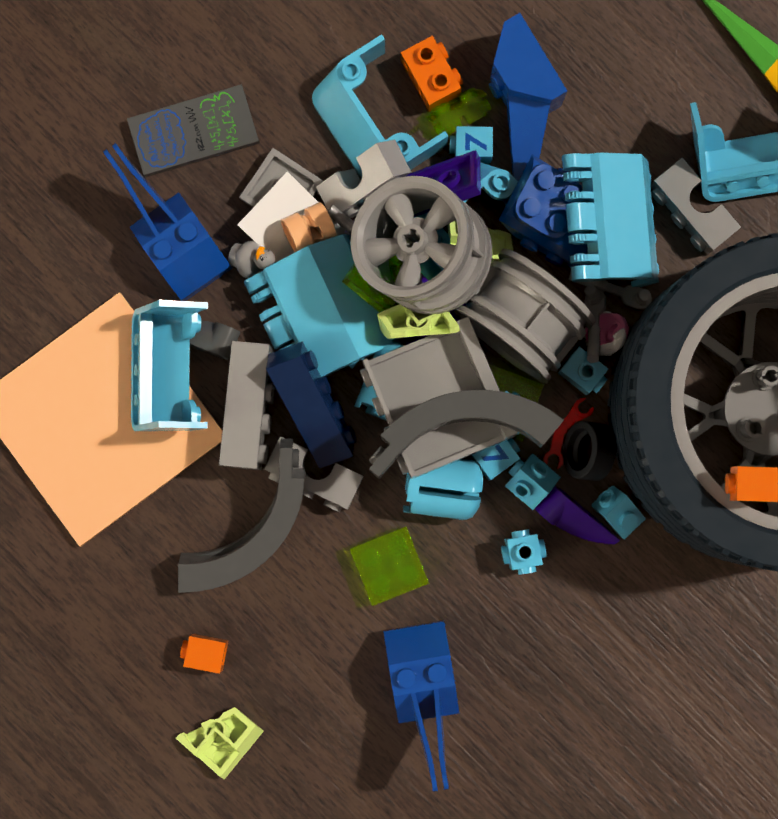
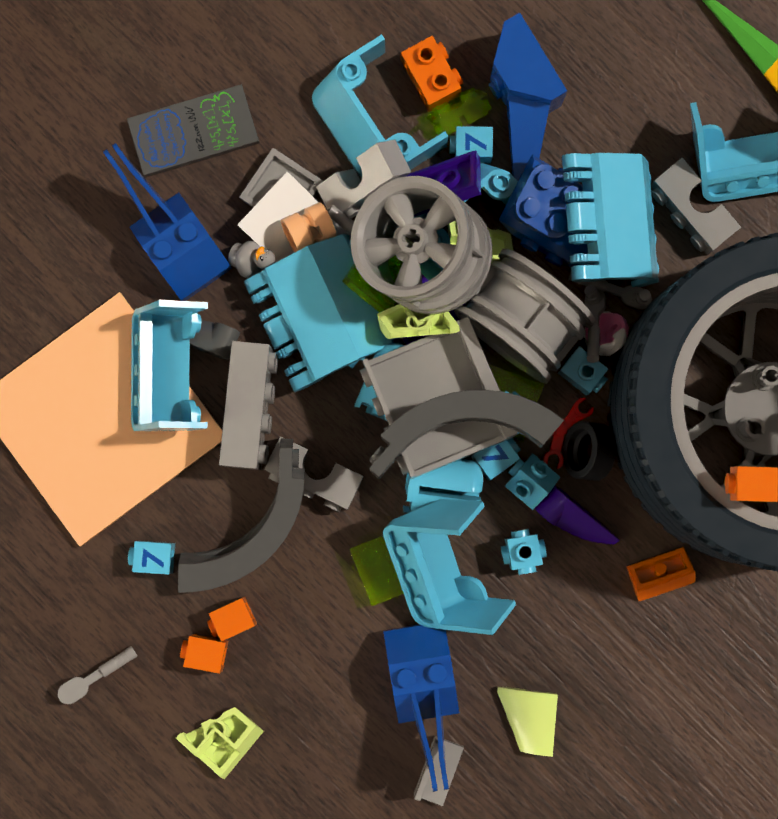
(78, 687): none -> light grey piece
(152, 557): none -> medium azure brick
(231, 619): none -> orange brick
(311, 404): dark blue brick -> none
(424, 786): none -> light grey panel
(430, 574): none -> medium azure windscreen
(531, 718): none -> yellowish green slope
(618, 511): medium azure bracket -> none
(661, 574): none -> orange slope

